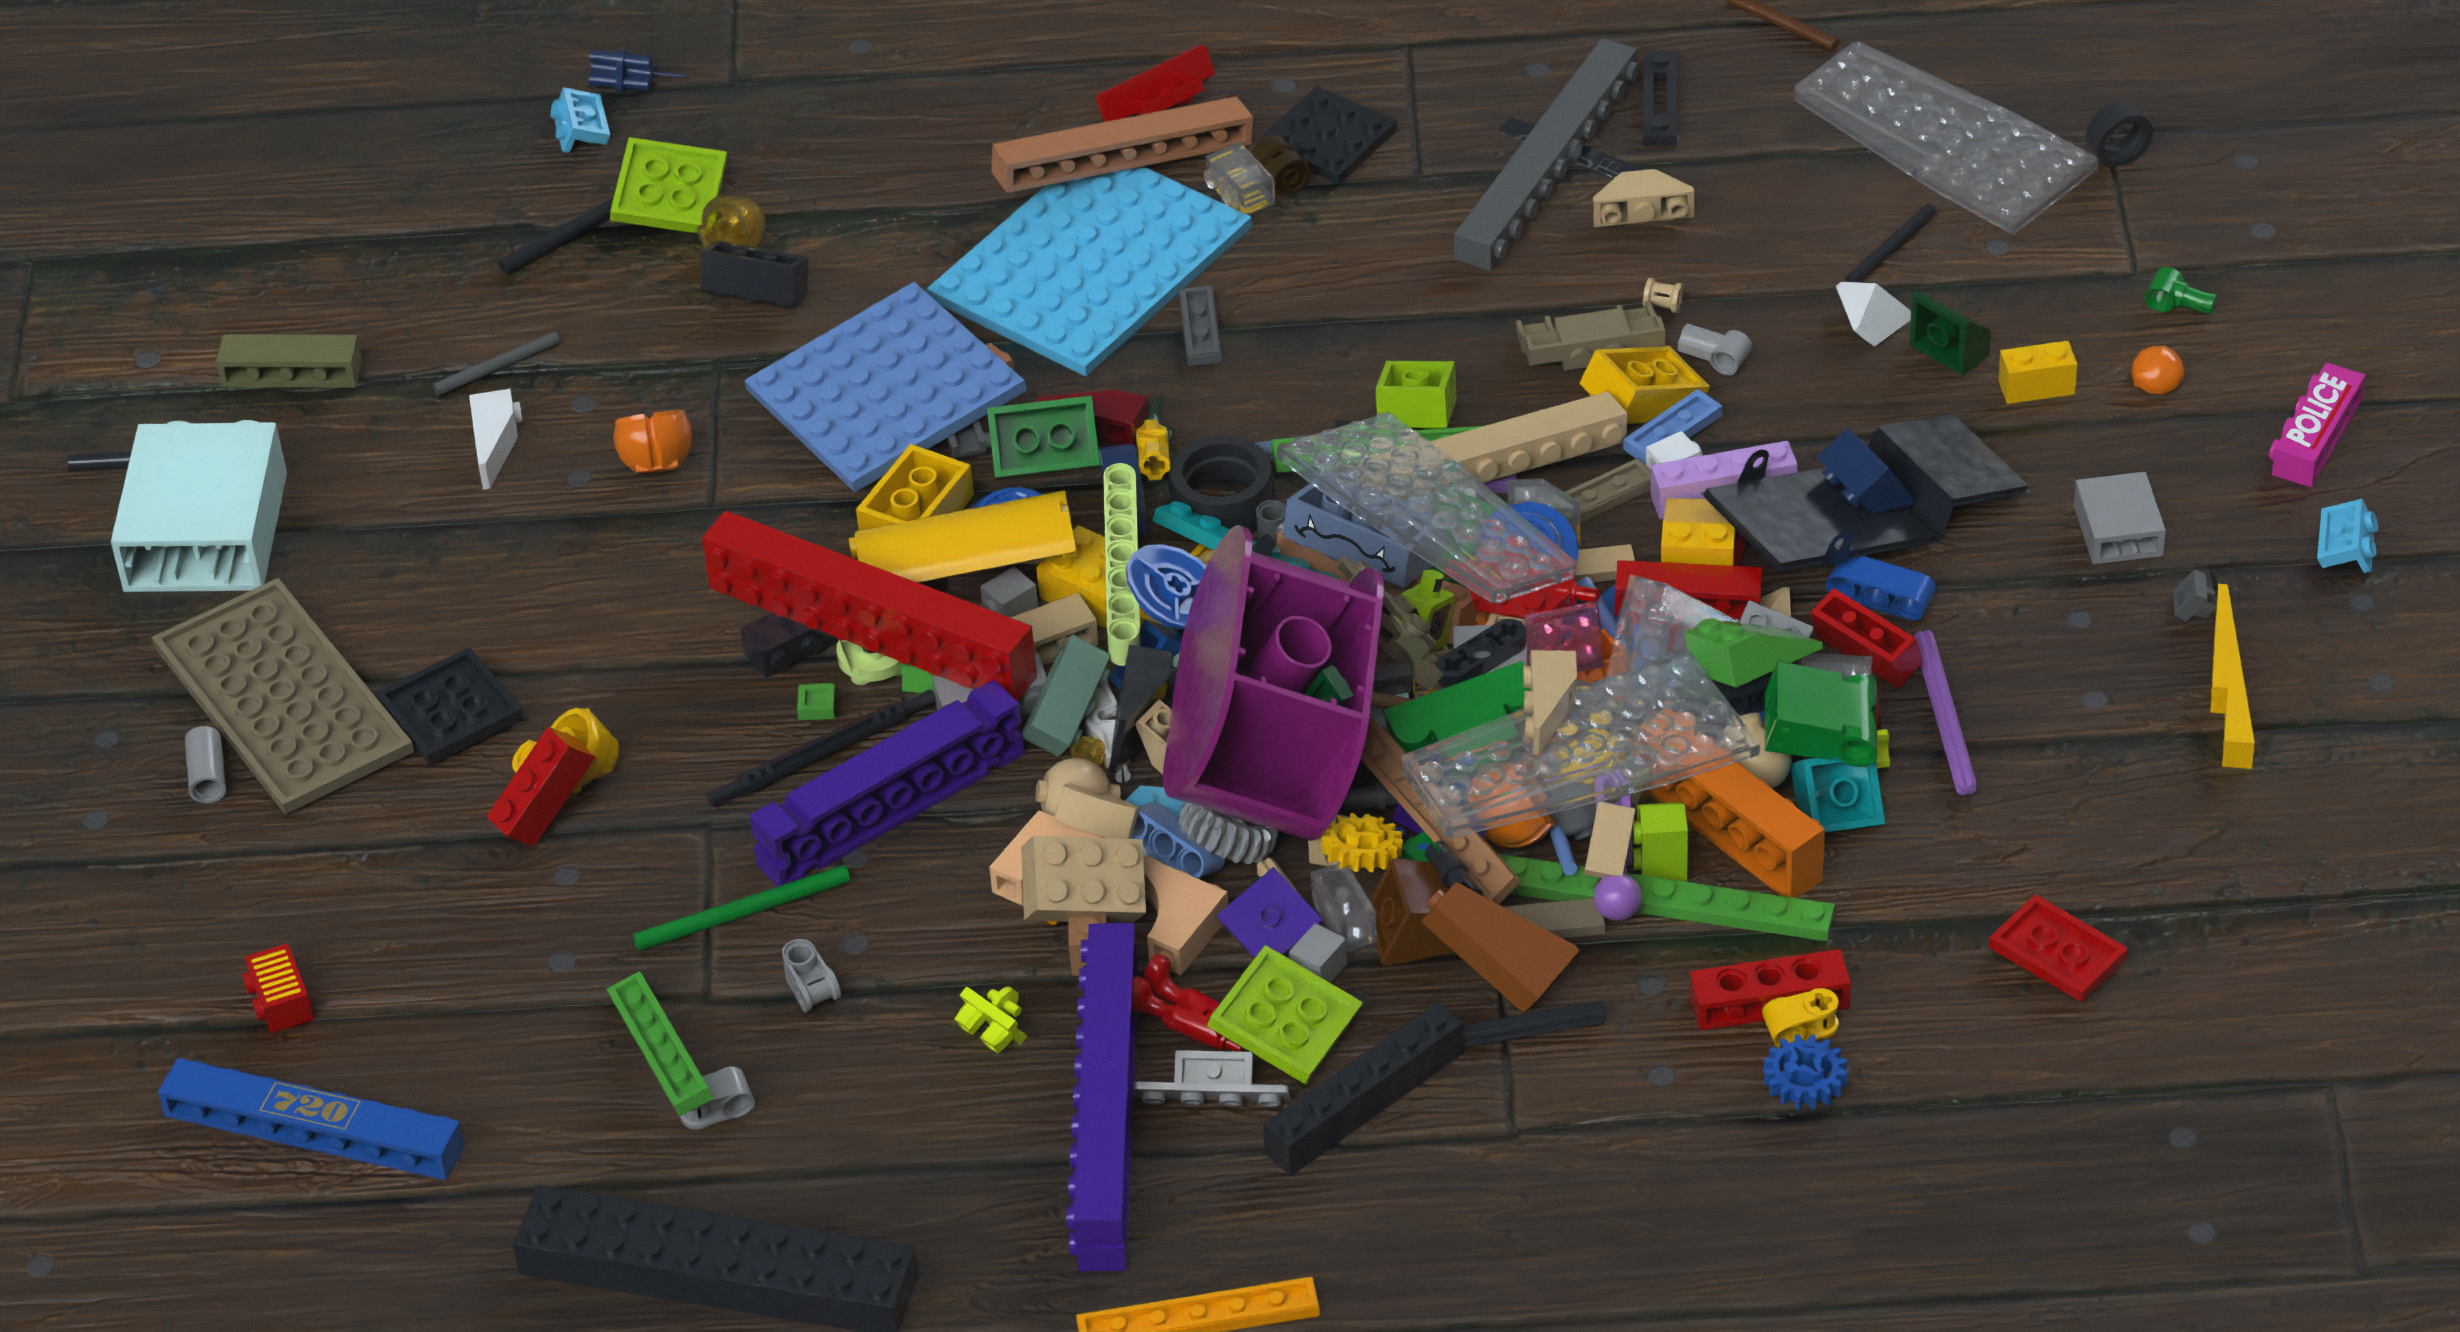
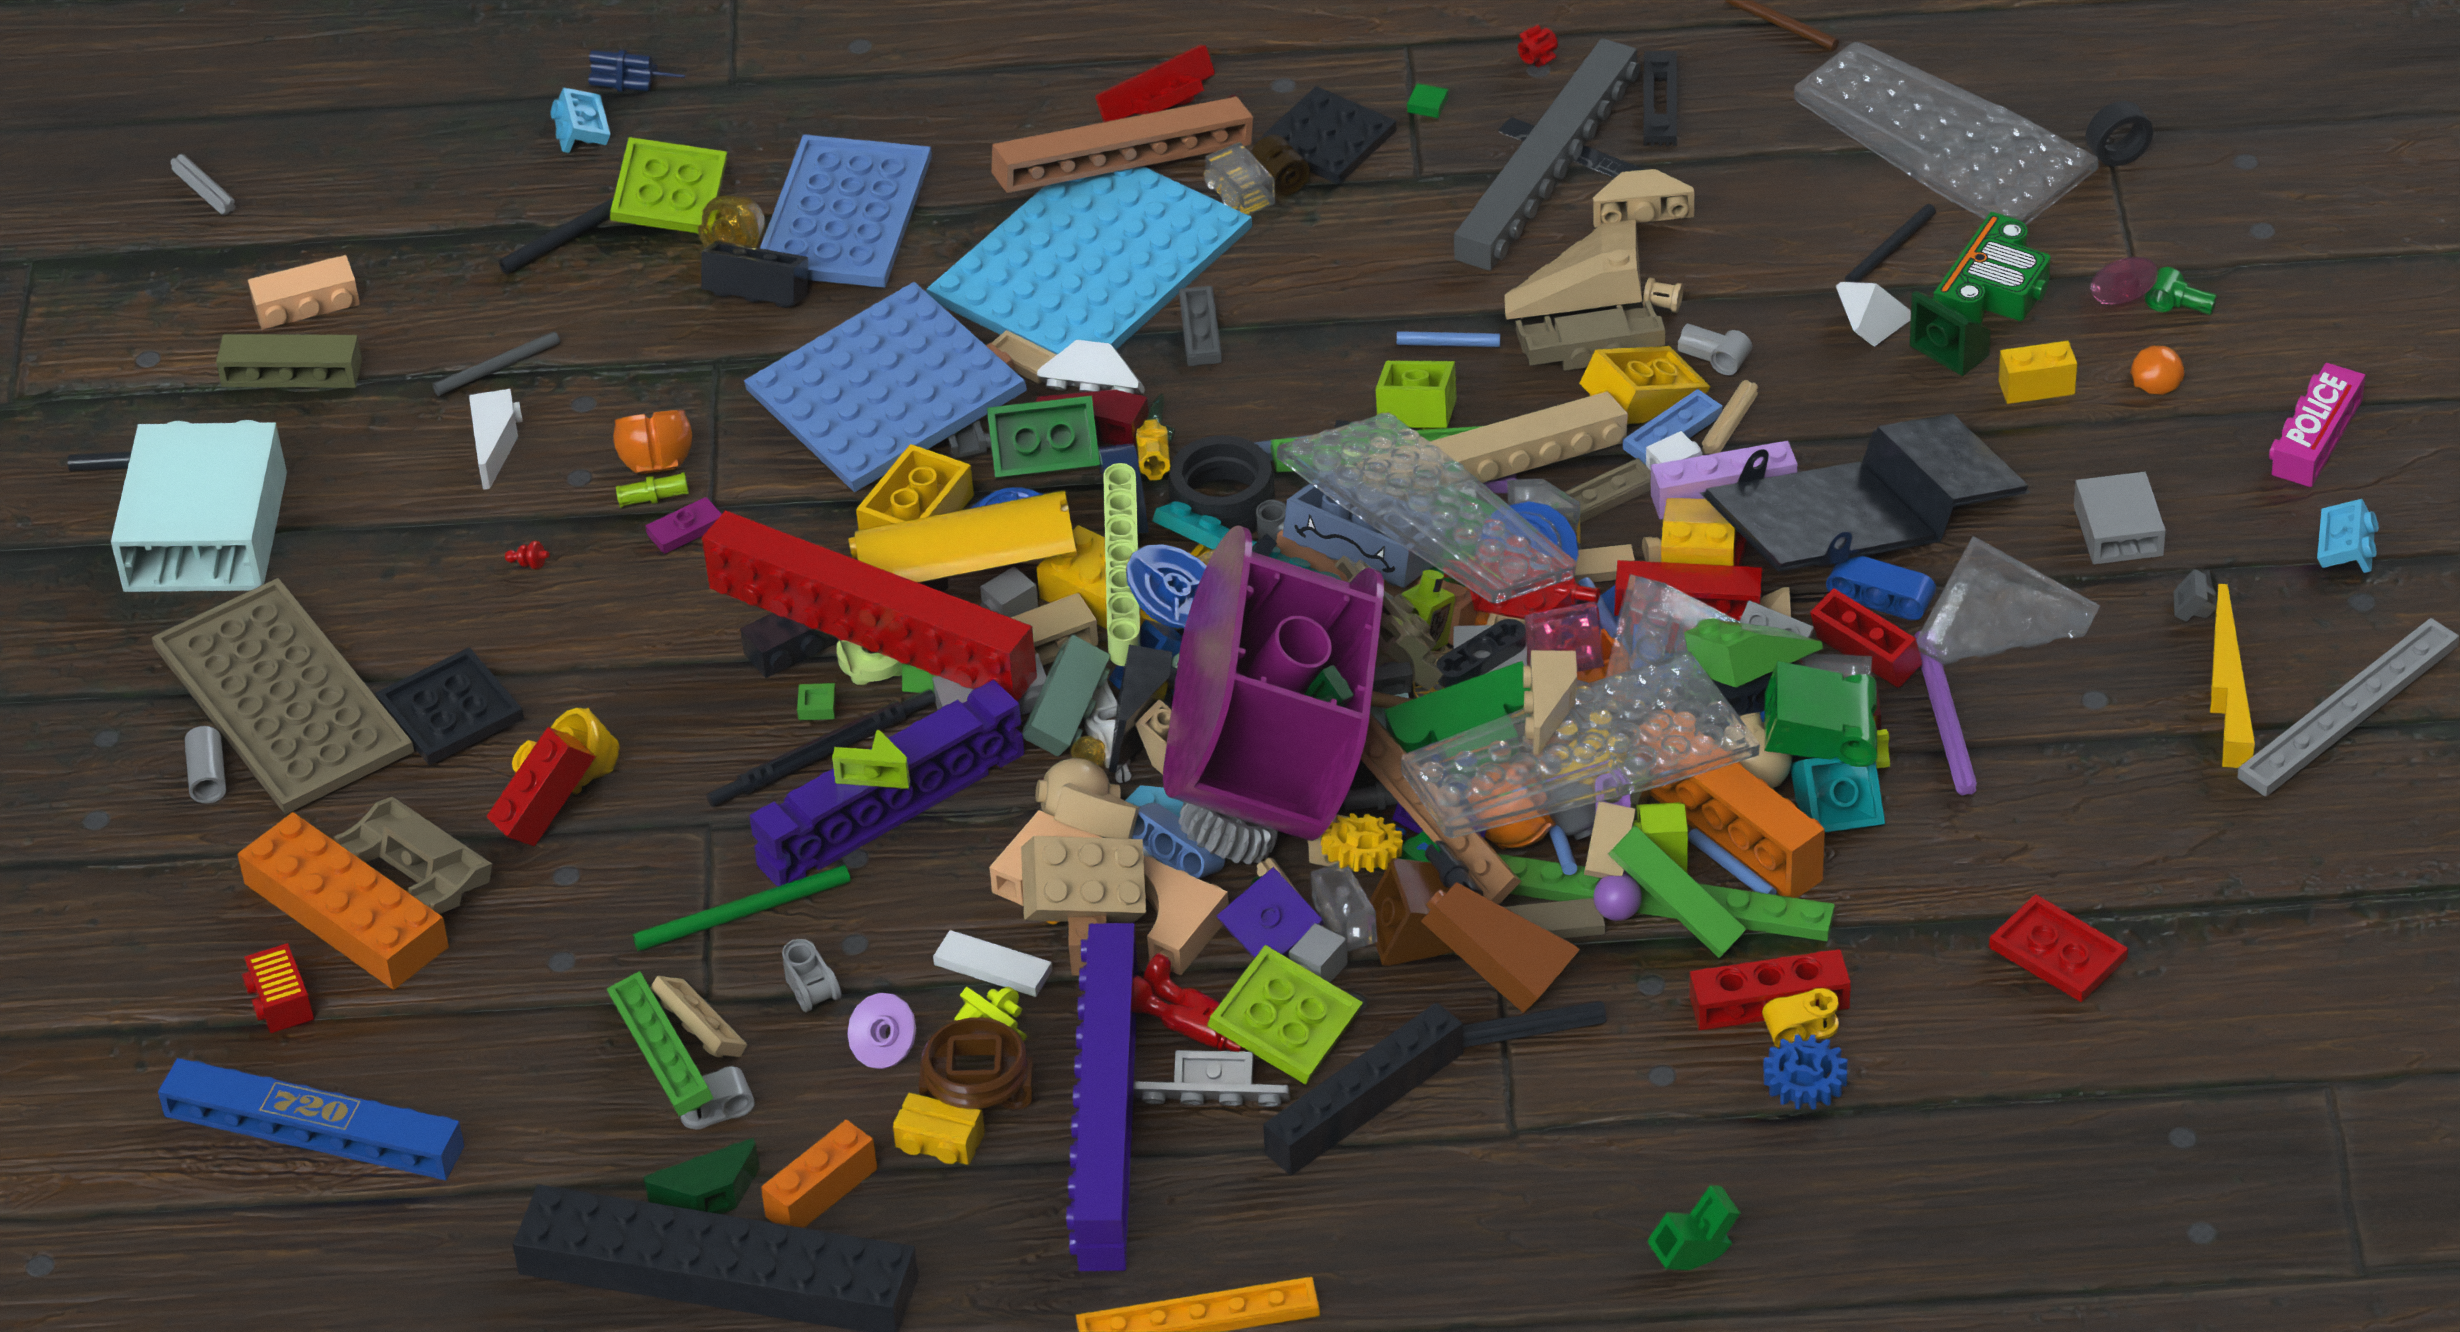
(203, 184): none -> light grey axle
(303, 292): none -> light nougat brick
(343, 900): none -> orange brick
(420, 851): none -> dark tan bracket
(531, 555): none -> red hair
(652, 490): none -> lime pin
(683, 525): none -> magenta plate
(698, 1017): none -> tan plate
(708, 1181): none -> dark green slope
(819, 1176): none -> orange brick
(847, 207): none -> medium blue plate
(868, 1030): none -> lavender dish
(876, 767): none -> lime slope
(938, 1129): none -> yellow brick
(992, 963): none -> white tile
(1006, 1084): none -> reddish brown piece
(1025, 354): none -> tan tile
(1090, 367): none -> white slope
(1427, 100): none -> green tile
(1448, 339): none -> medium blue bar
(1537, 46): none -> red gear
(1587, 275): none -> tan slope
(1651, 549): none -> tan tile
(1677, 891): none -> bright green tile
(1697, 1237): none -> green brick
(1730, 417): none -> tan axle
(1730, 863): none -> medium blue piece
(1862, 475): dark blue slope -> none
(1996, 272): none -> brick
(2000, 606): none -> clear slope
(2124, 280): none -> clear pink dish
(2348, 707): none -> light grey plate

